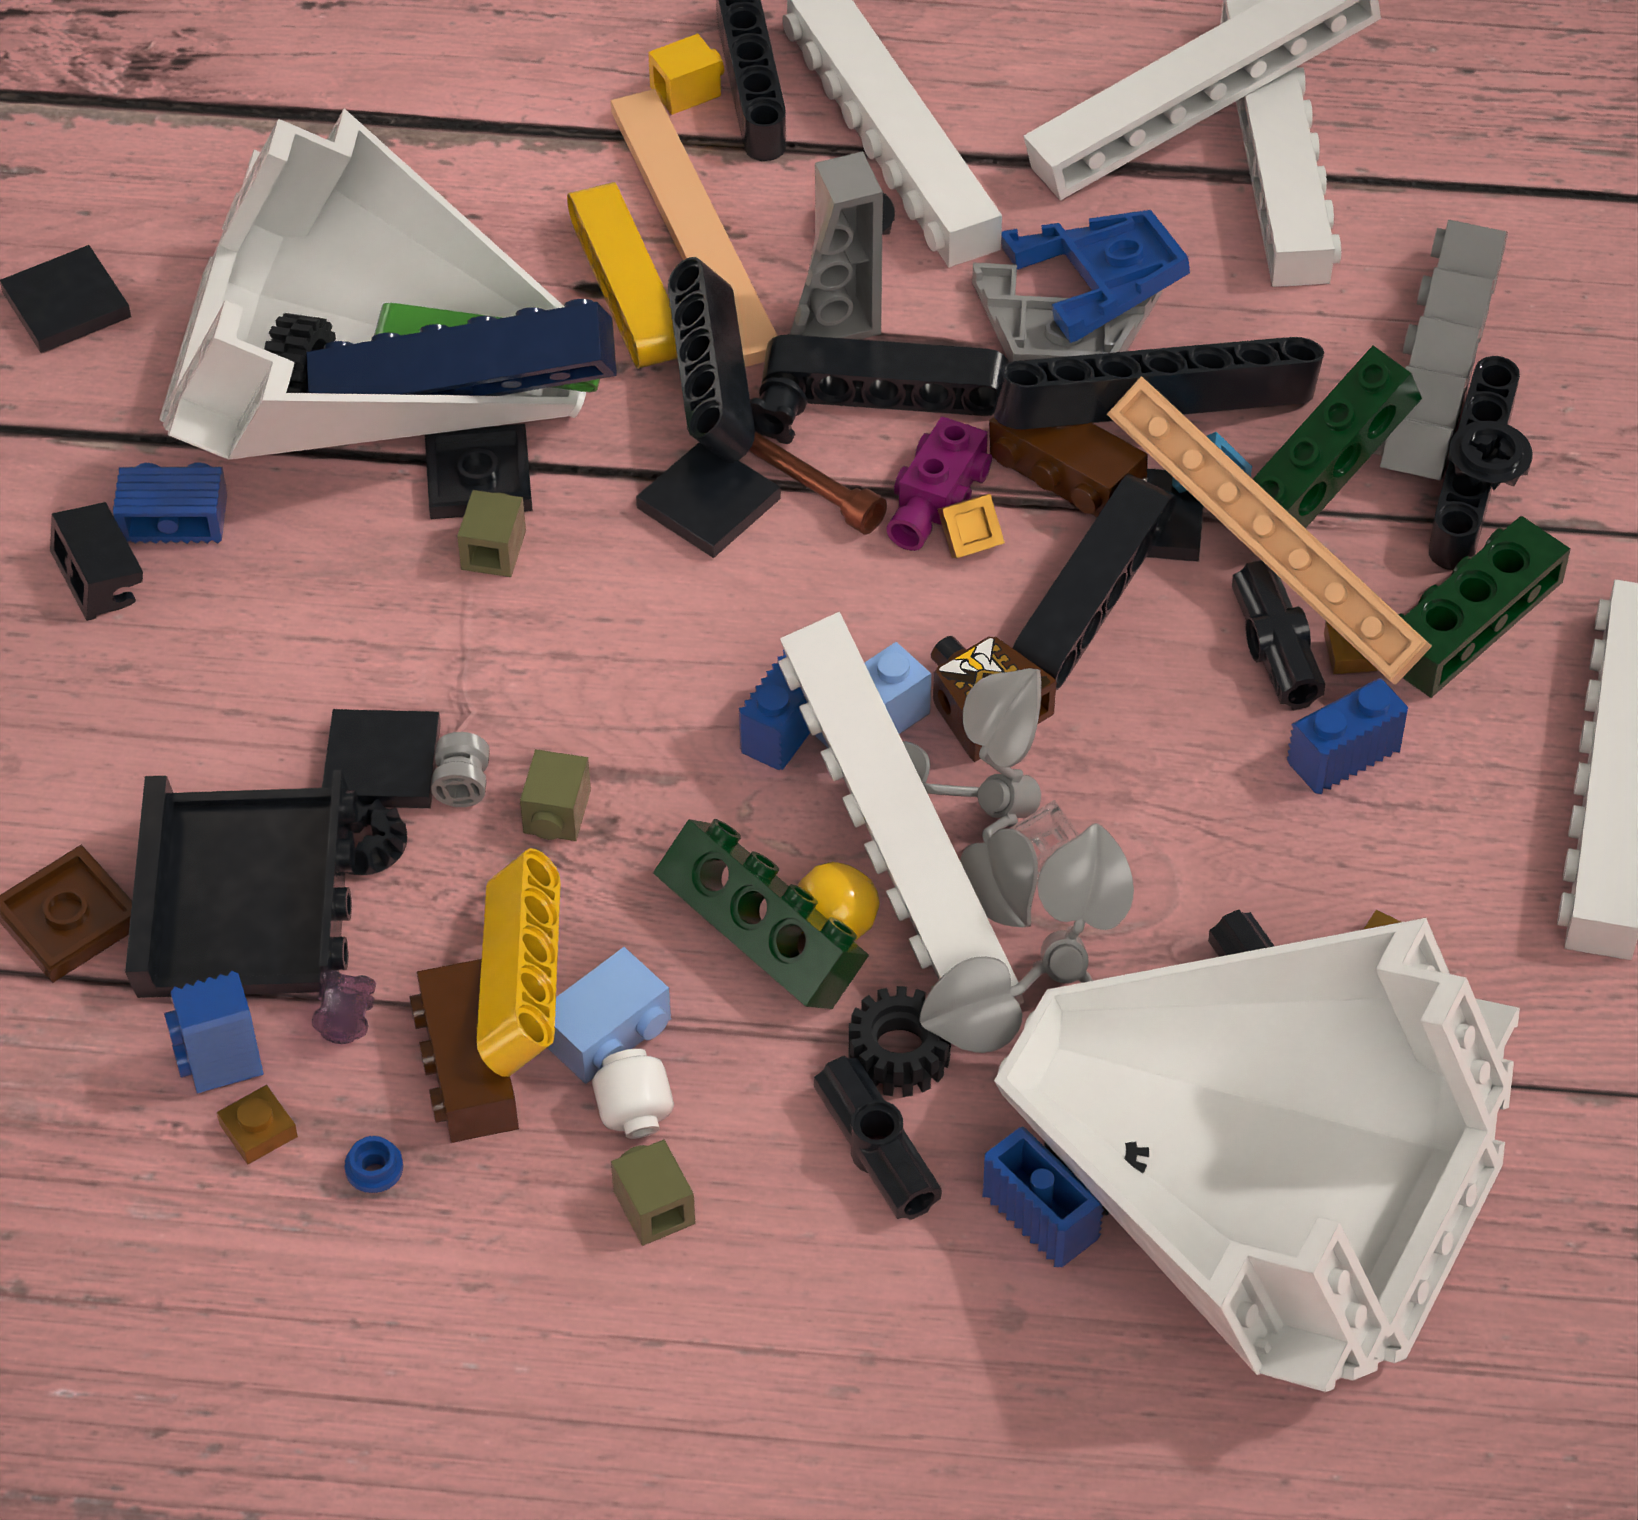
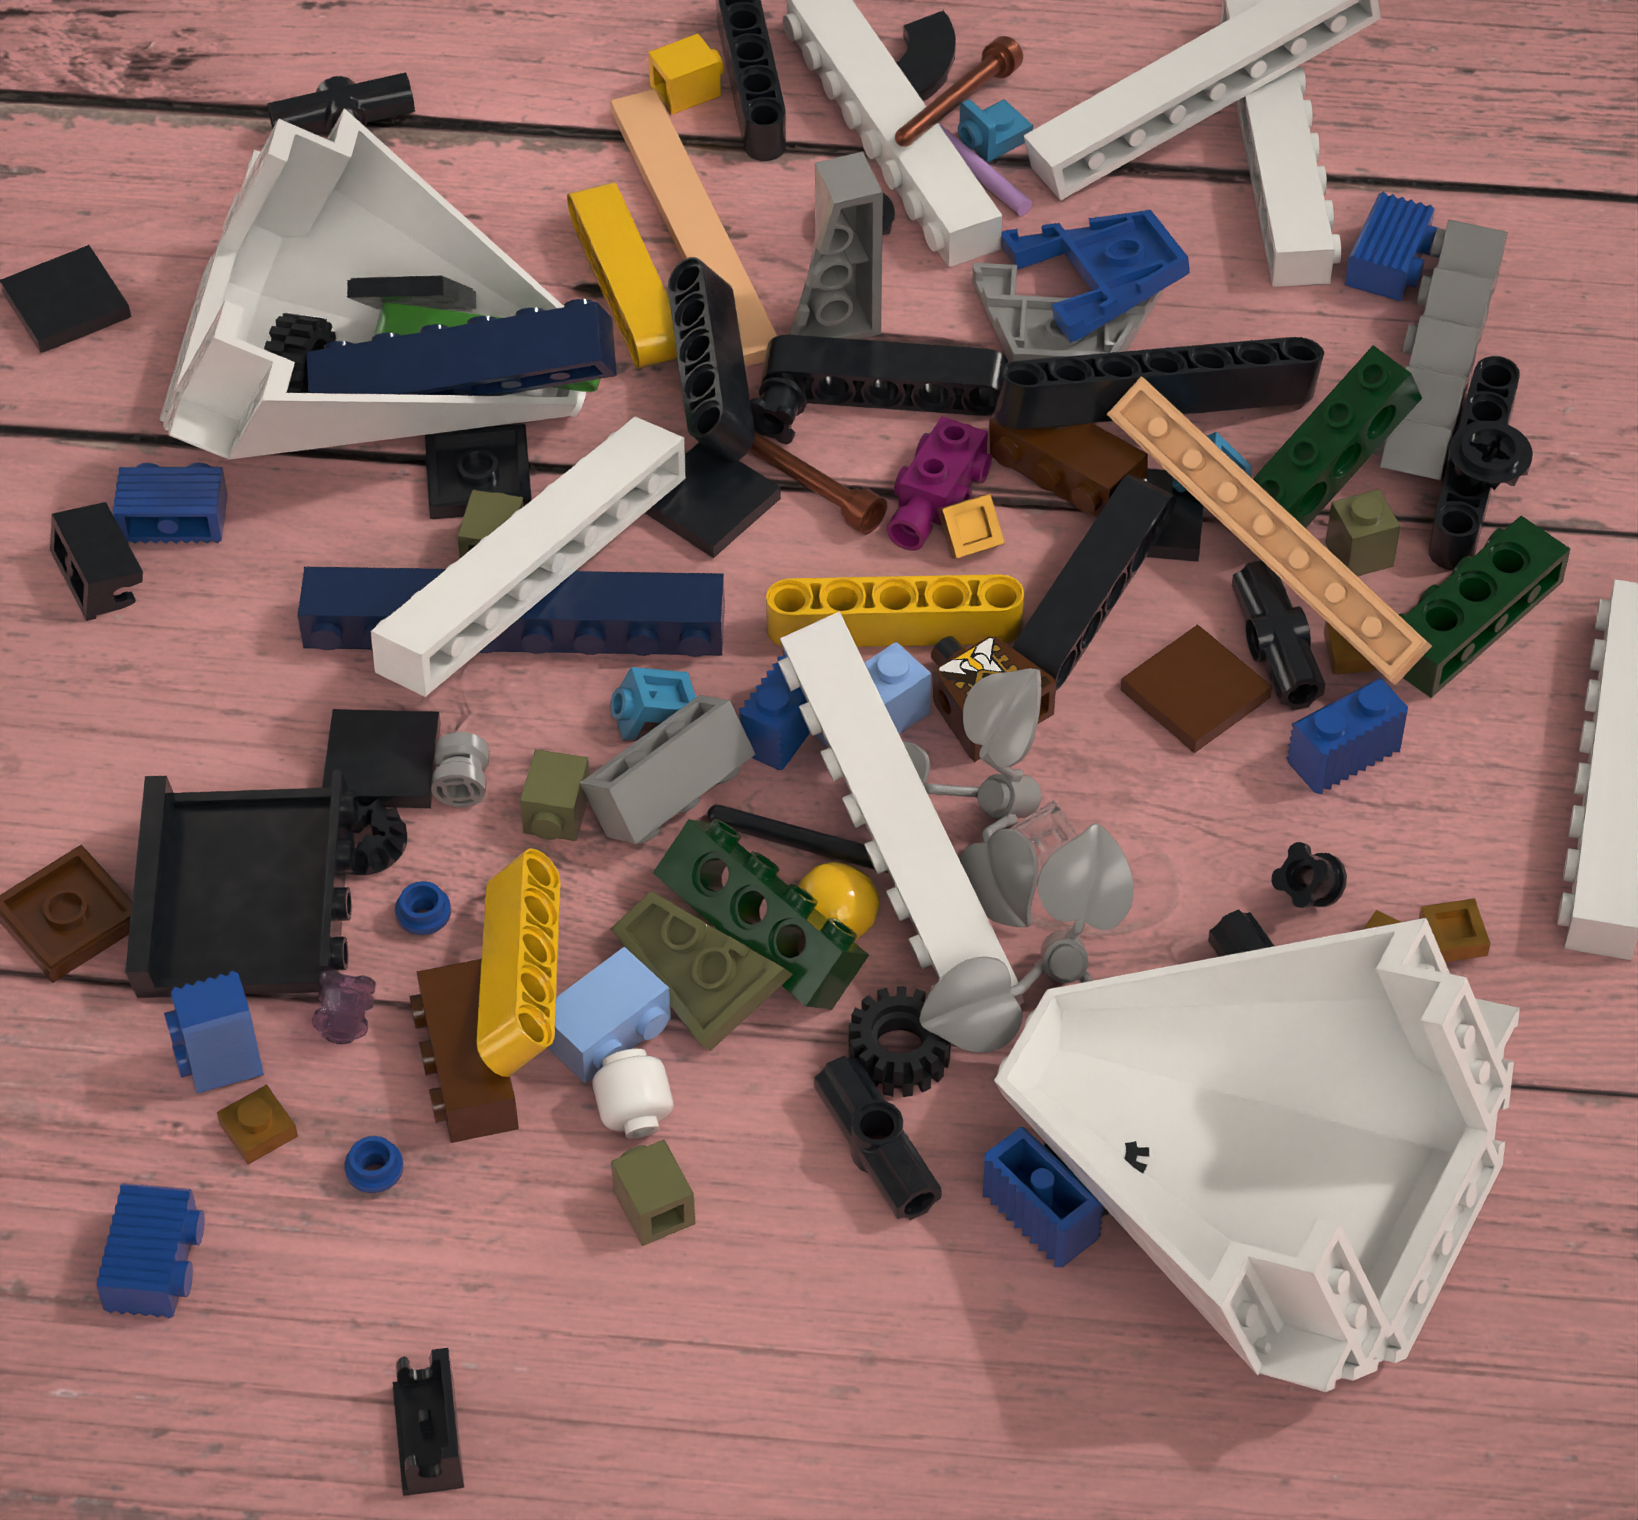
(149, 1250): none -> blue brick
(363, 100): none -> black piece
(419, 897): none -> blue plate
(421, 291): none -> black tile
(427, 1426): none -> black hinge
(527, 556): none -> white brick
(581, 615): none -> dark blue brick
(649, 697): none -> dark azure bracket
(668, 769): none -> light grey brick
(708, 974): none -> olive wing
(792, 835): none -> black piece
(901, 608): none -> yellow beam
(929, 53): none -> black tile
(991, 178): none -> lavender bar
(992, 130): none -> dark azure bracket
(998, 60): none -> copper piece
(1196, 688): none -> reddish brown tile
(1310, 878): none -> black brick
(1363, 532): none -> olive brick
(1391, 247): none -> blue brick
(1457, 929): none -> pearl gold plate

